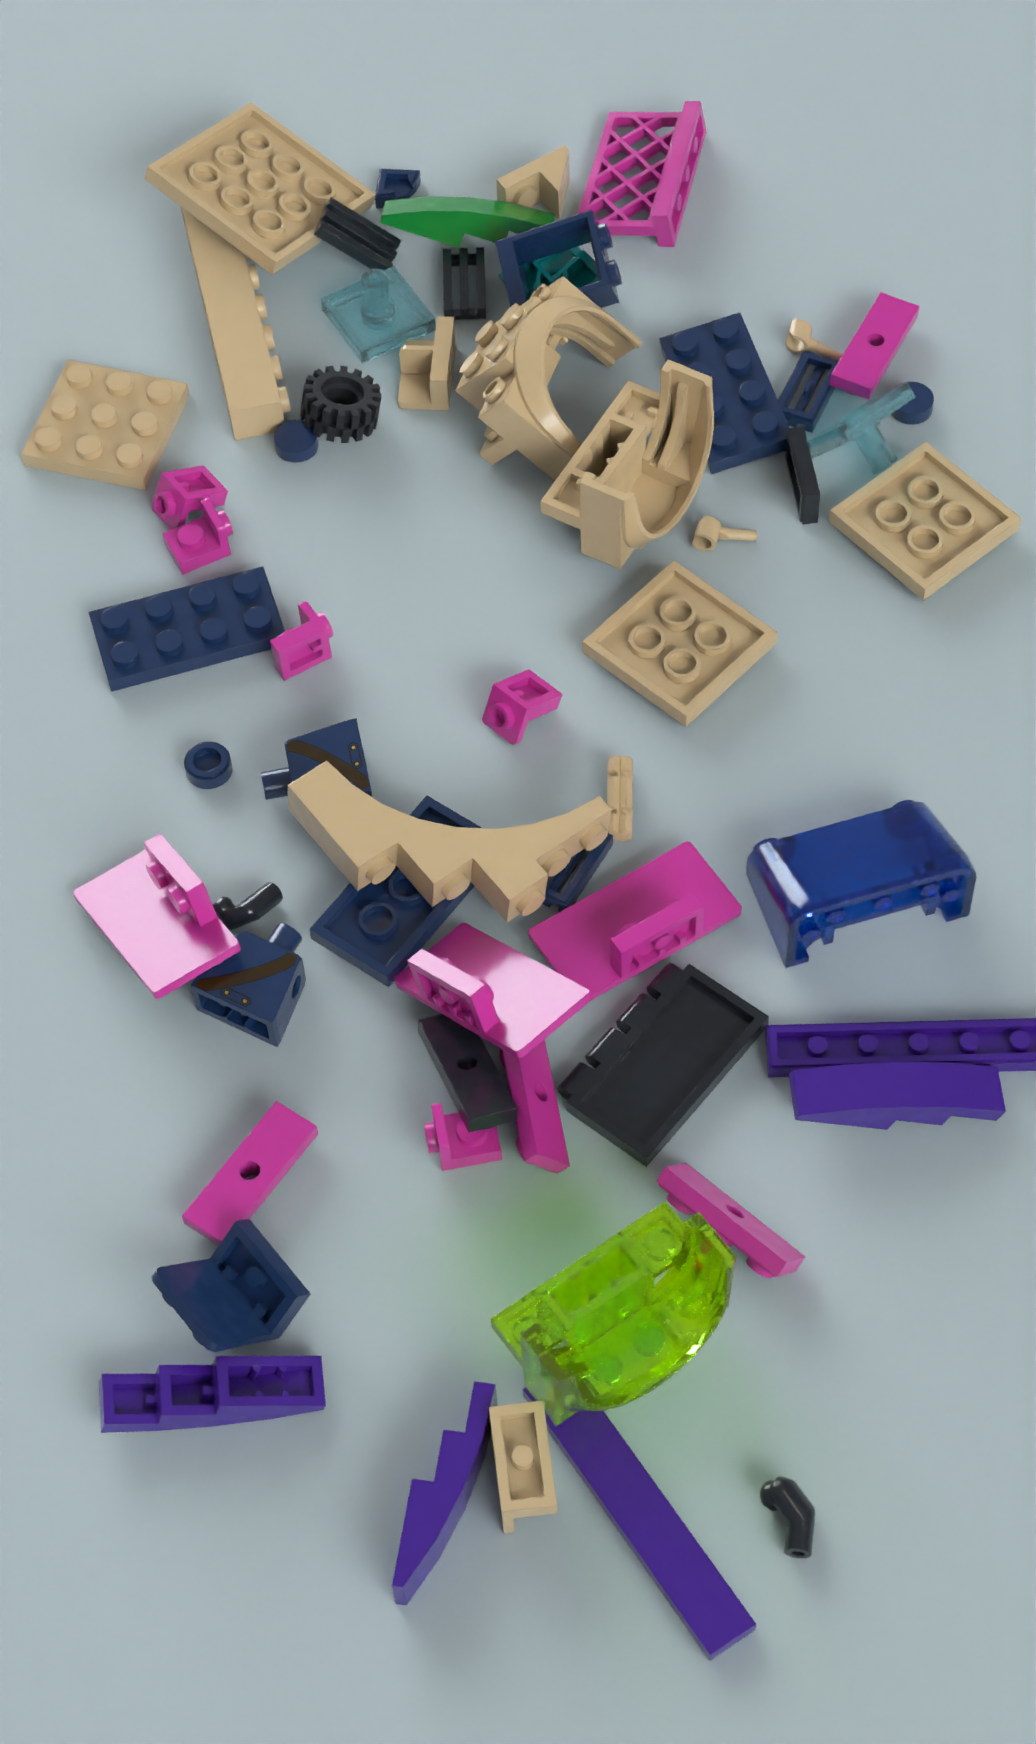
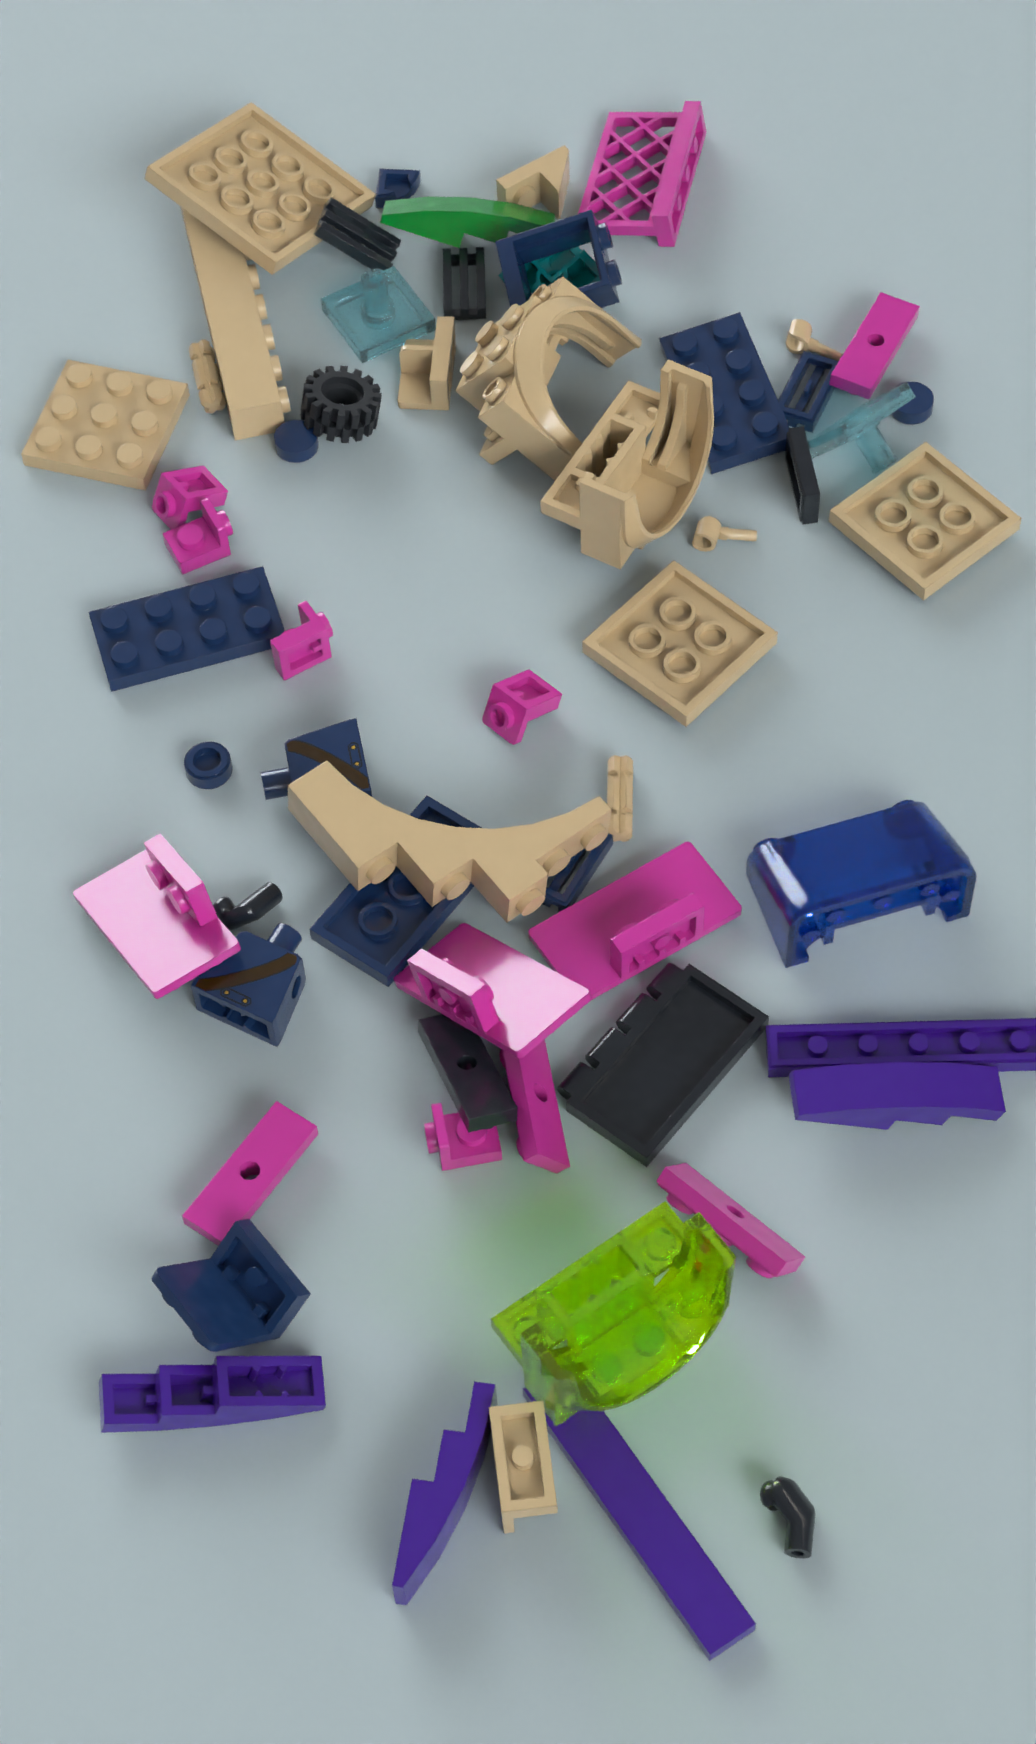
(207, 376): none -> tan axle

